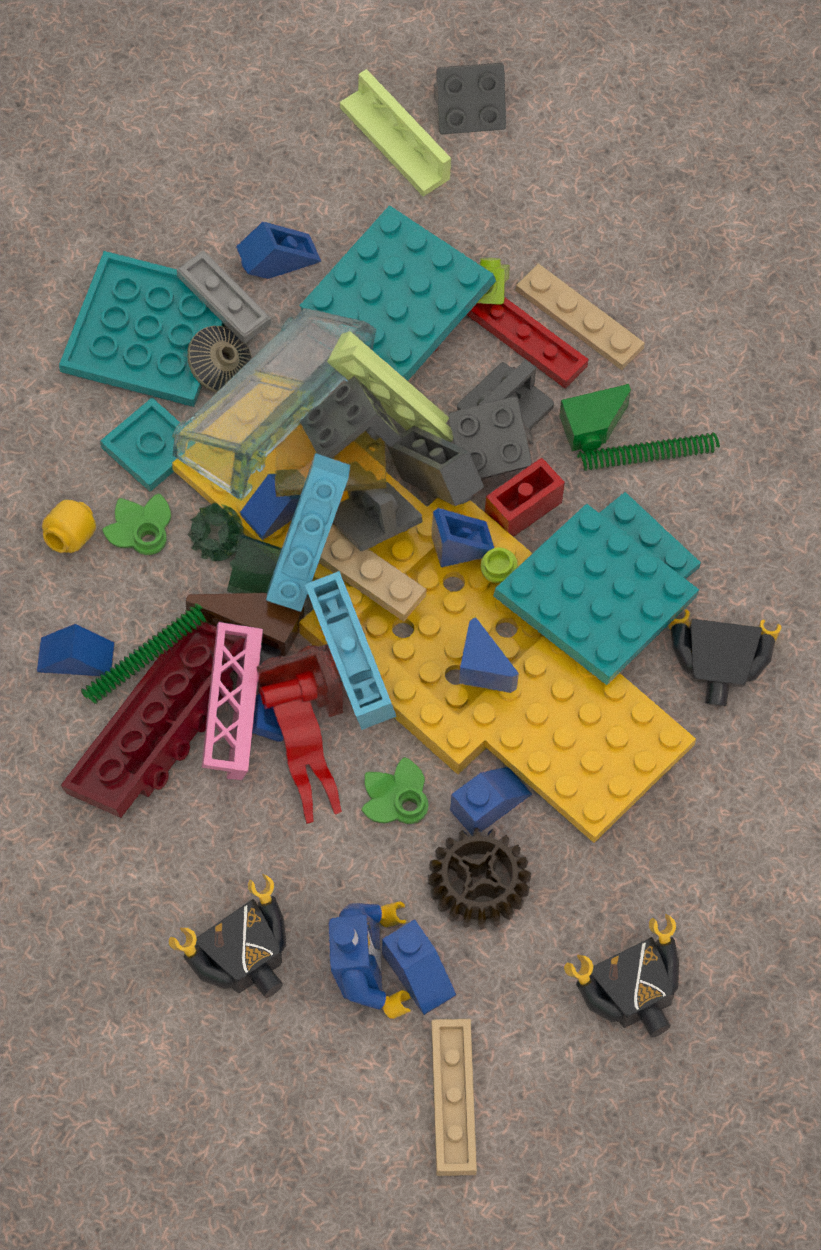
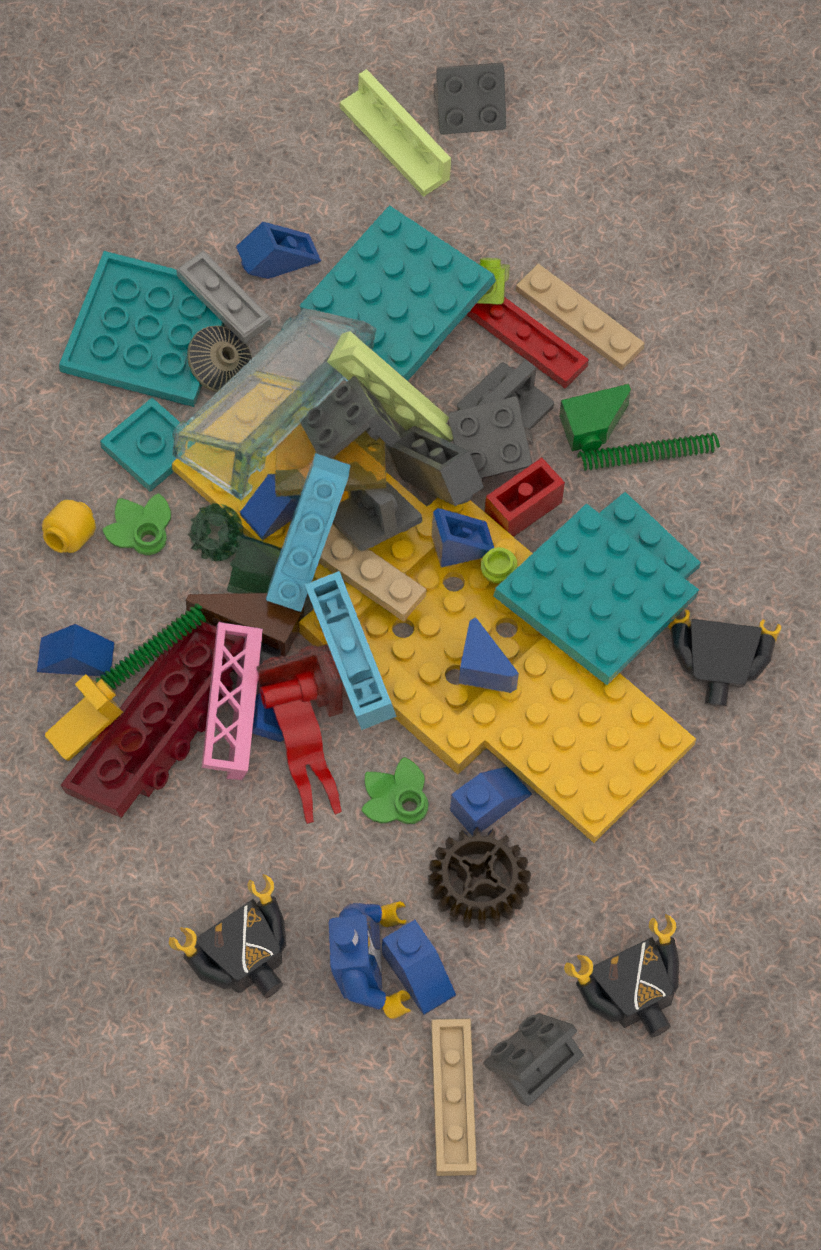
(85, 719): none -> yellow bracket
(535, 1056): none -> dark grey bracket

